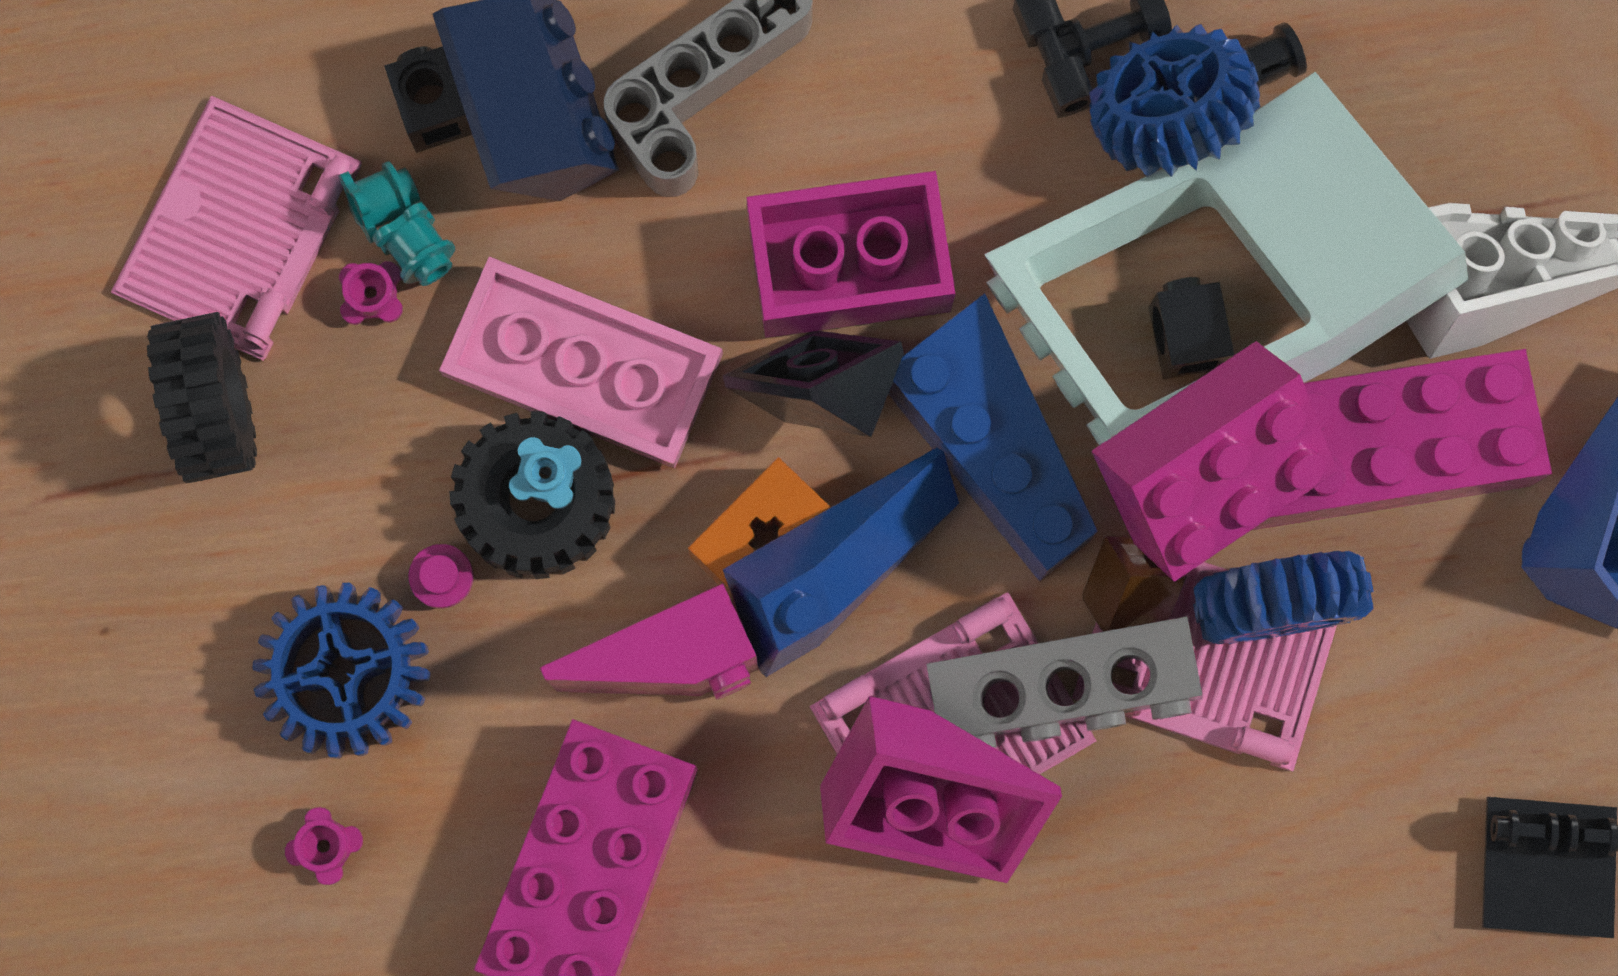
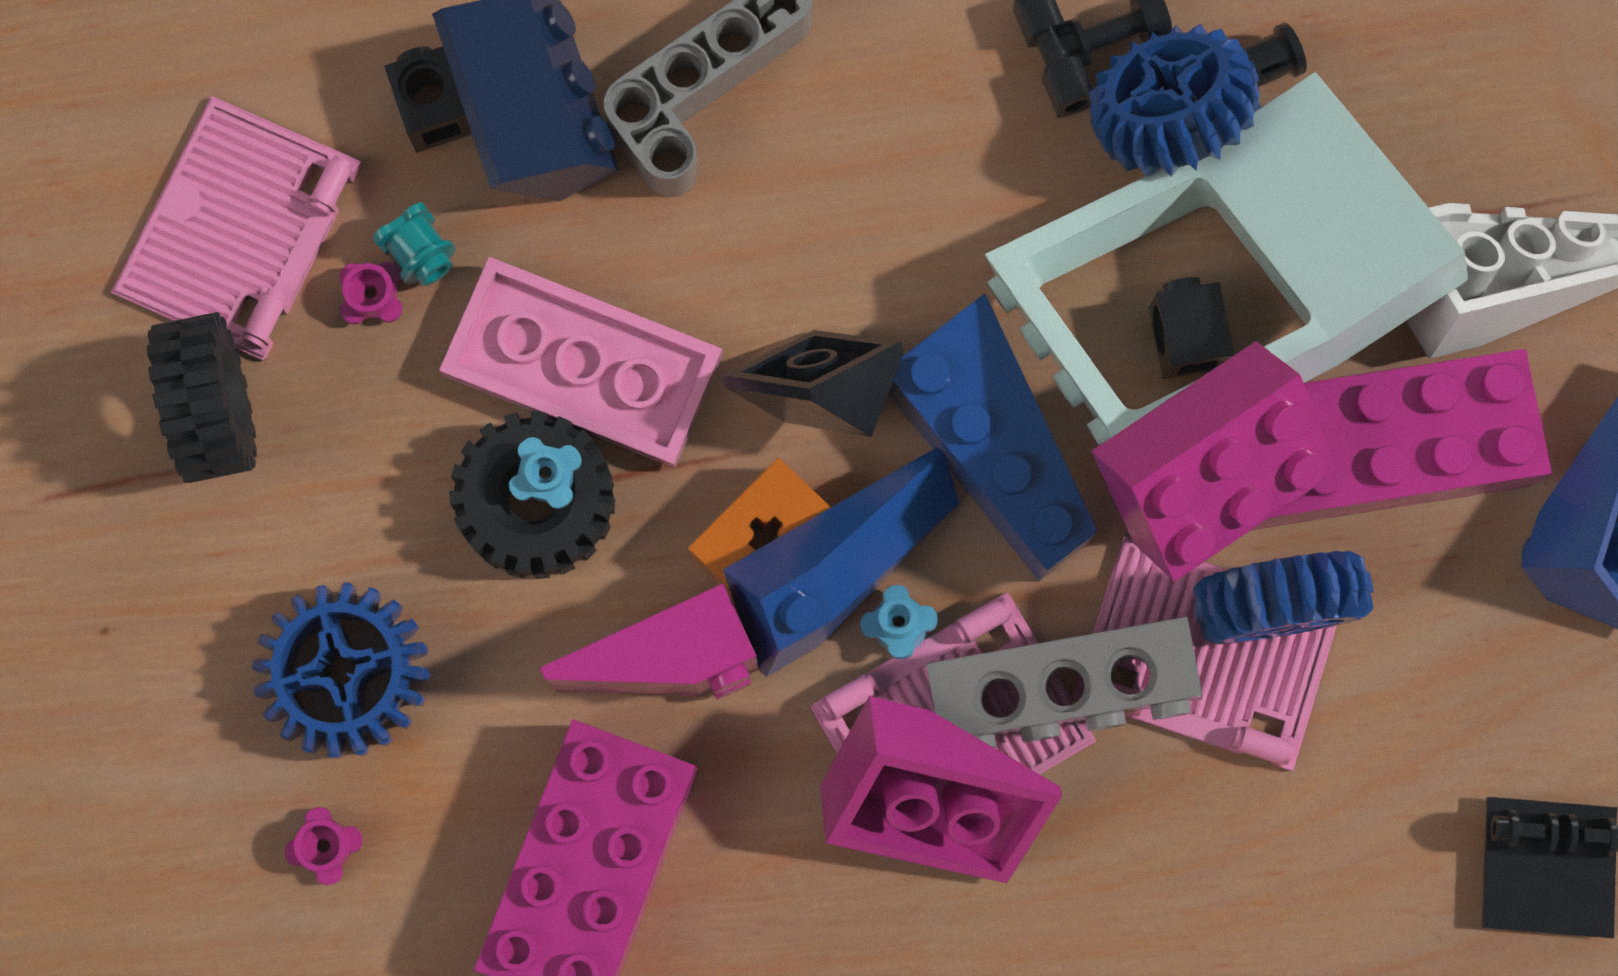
(379, 197): teal brick -> none
(441, 576): dark pink plate -> none
(850, 254): dark pink brick -> none
(904, 639): none -> medium azure plate
(1128, 587): reddish brown panel -> none

